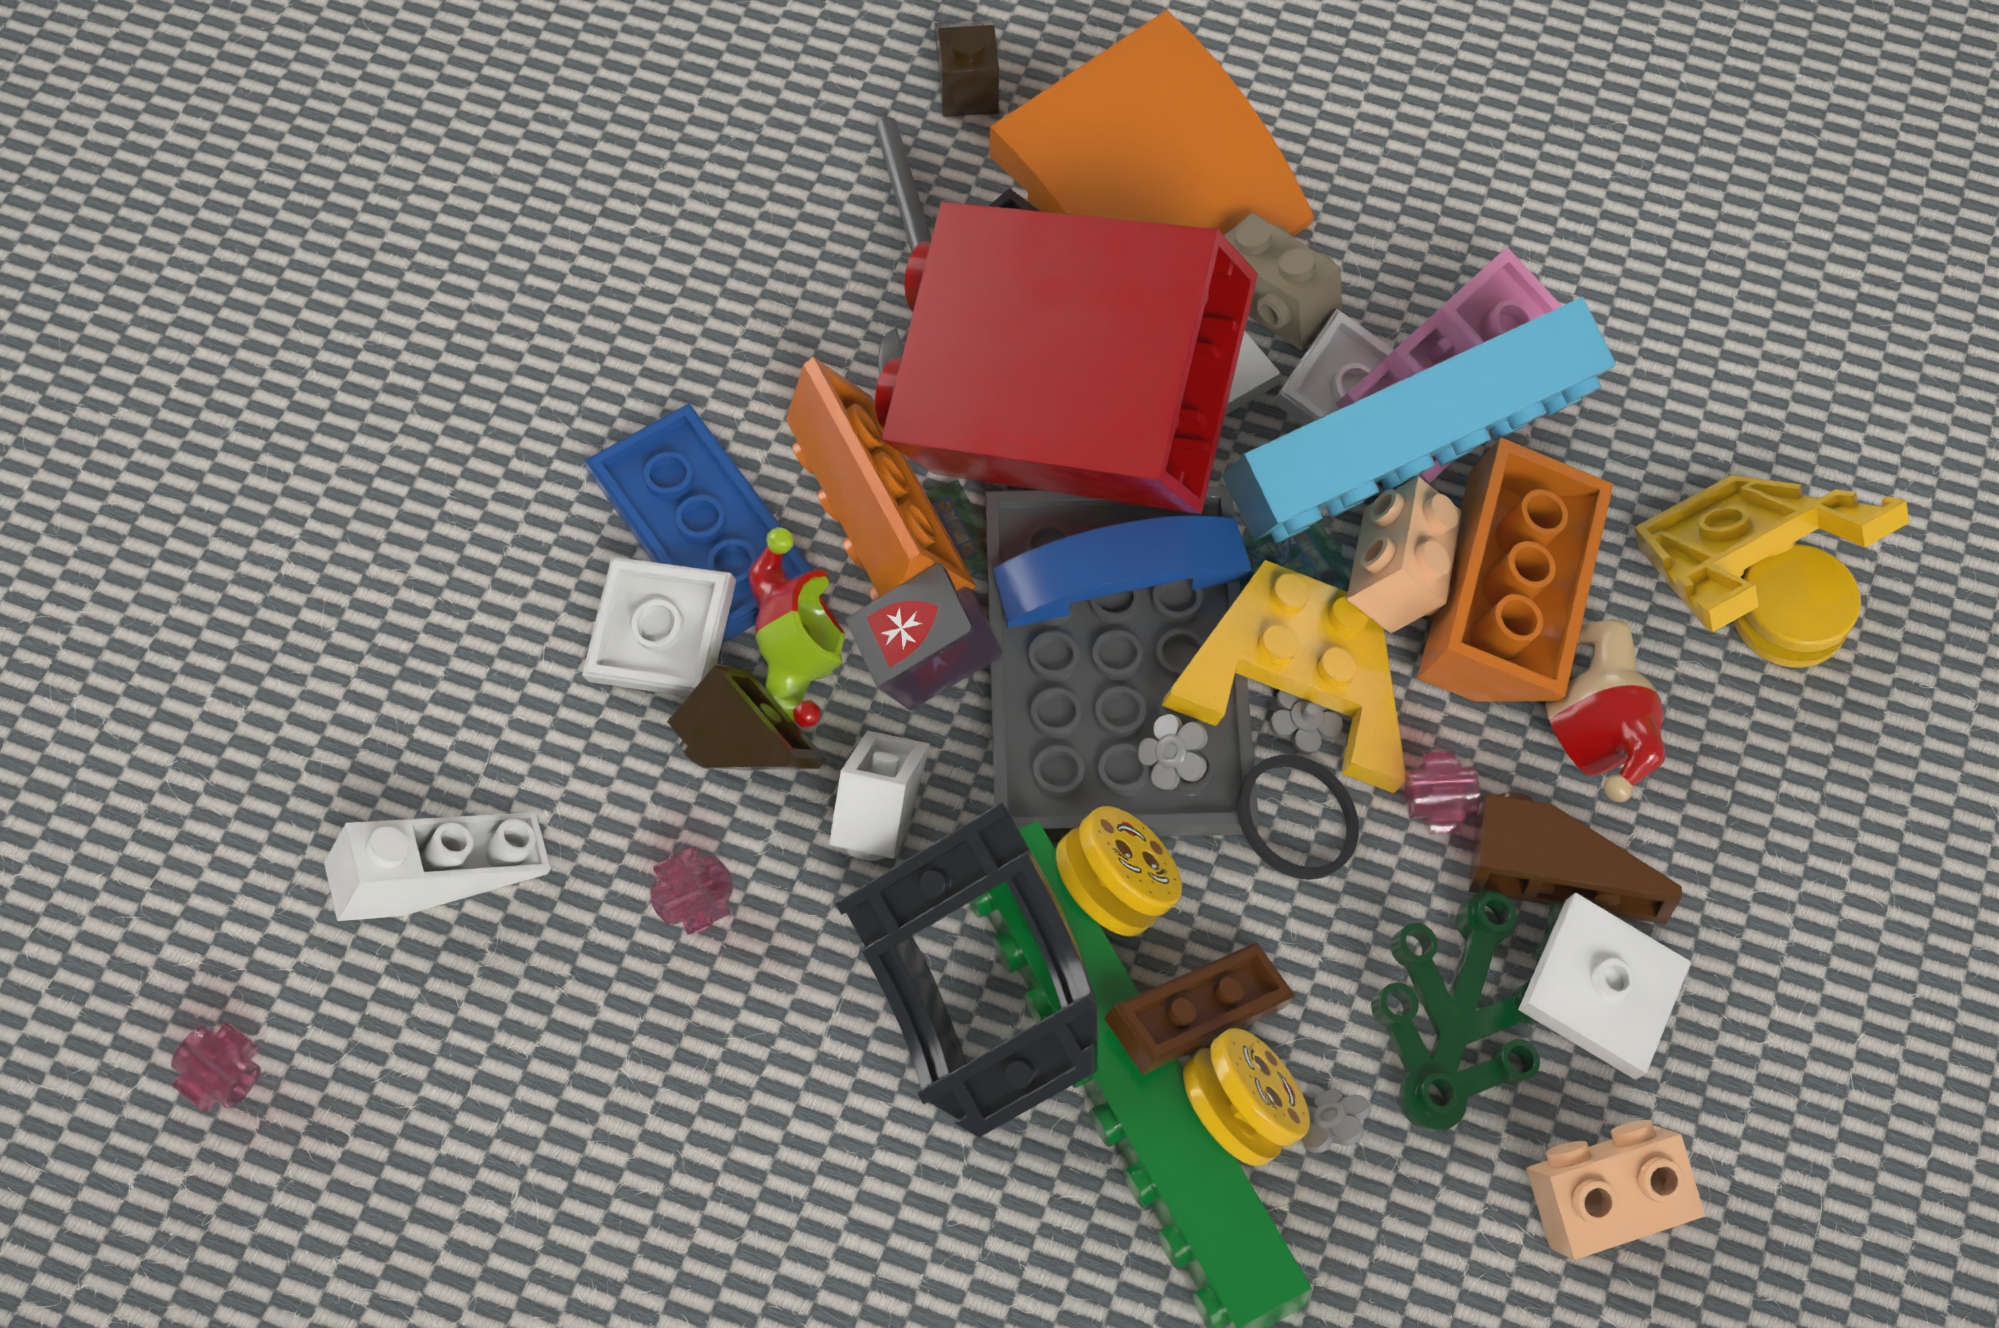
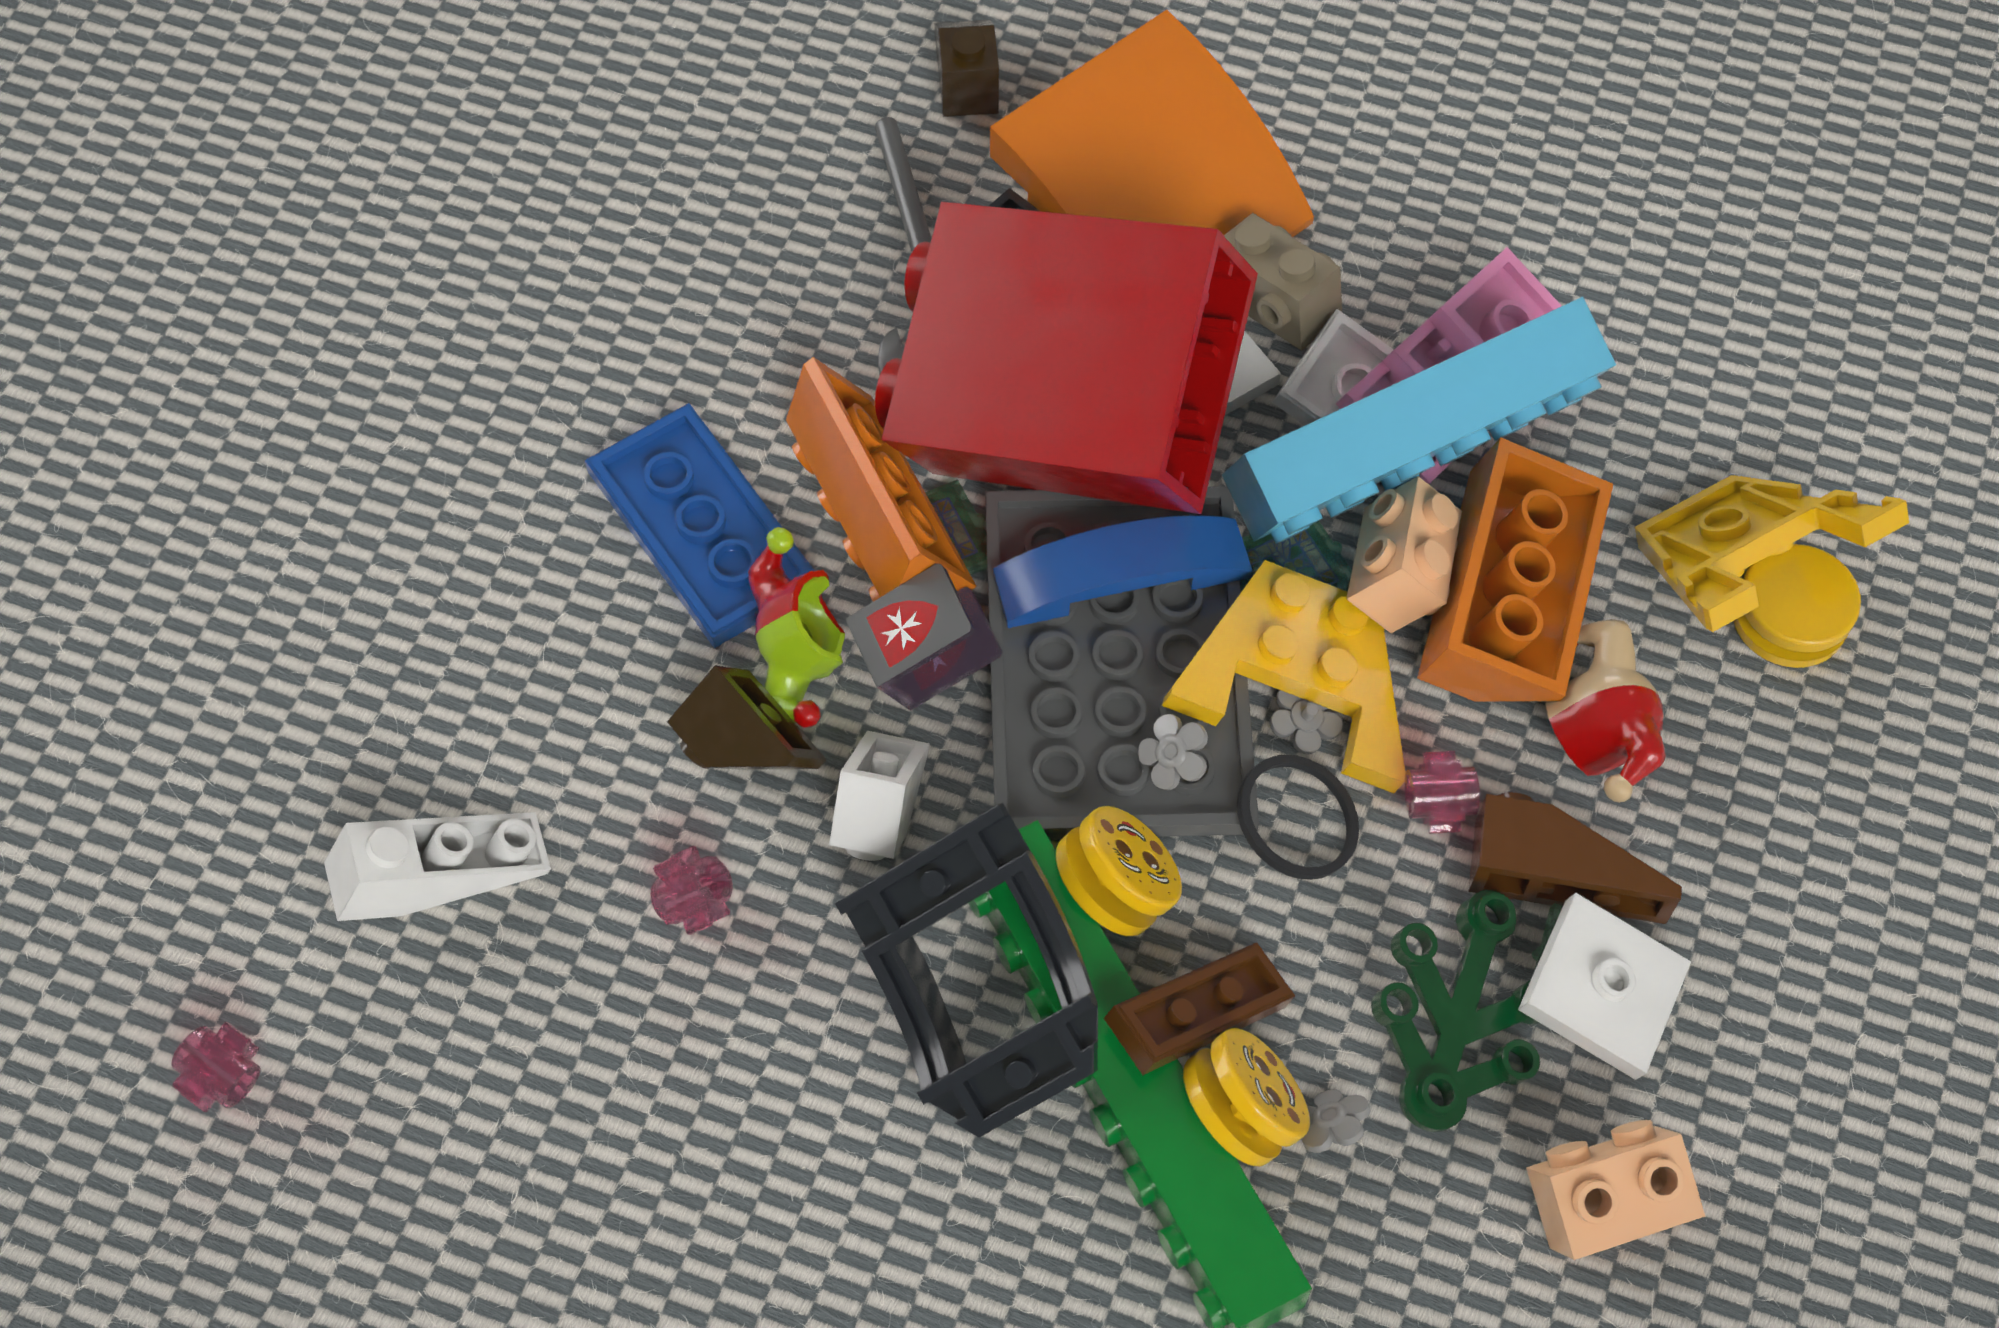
(658, 626): white plate -> none

